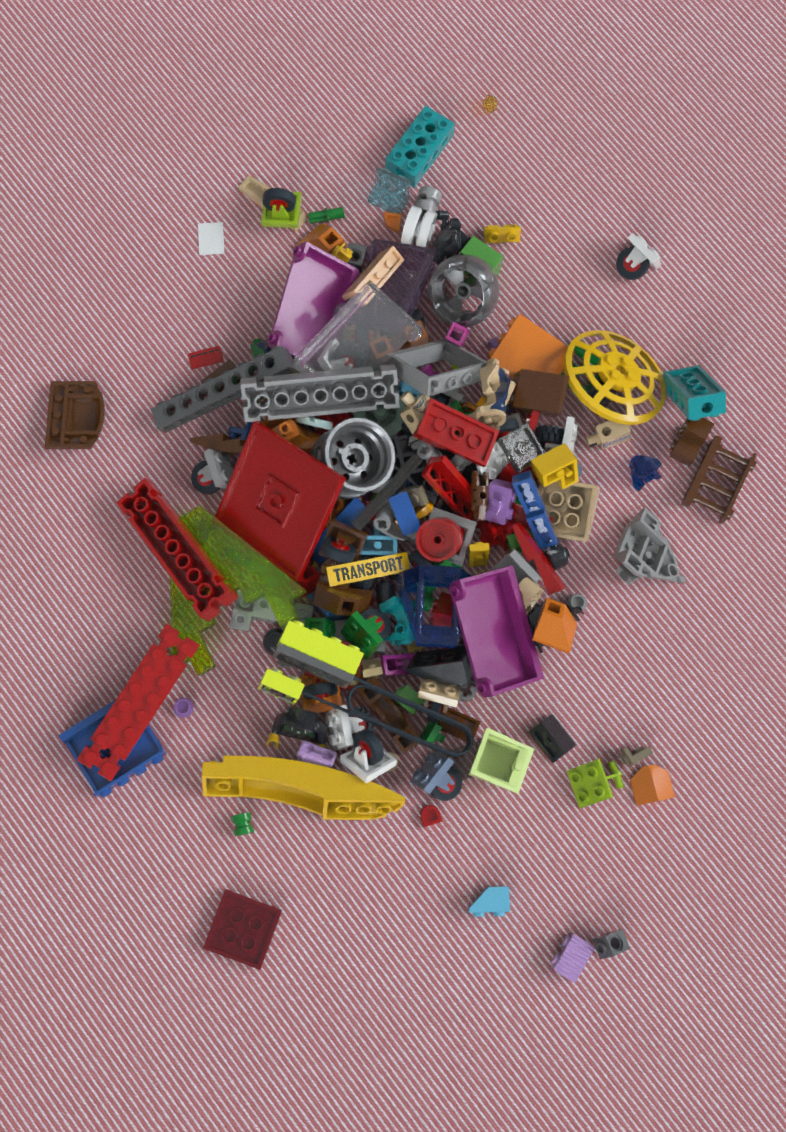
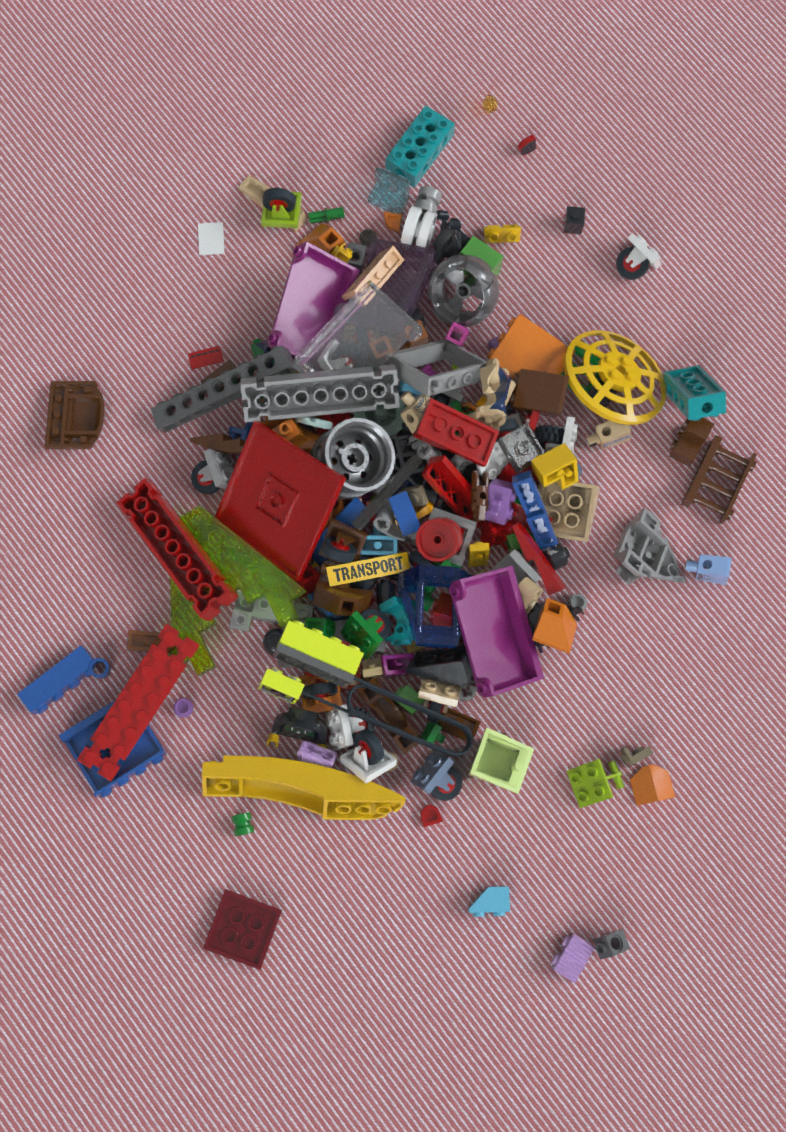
(61, 678): none -> blue hinge
(143, 640): none -> dark orange hinge
(367, 236): none -> clear smoke plate
(527, 145): none -> tile
(552, 738): black panel -> none
(574, 220): none -> black brick
(644, 470): clear blue brick -> none
(717, 571): none -> light blue torso

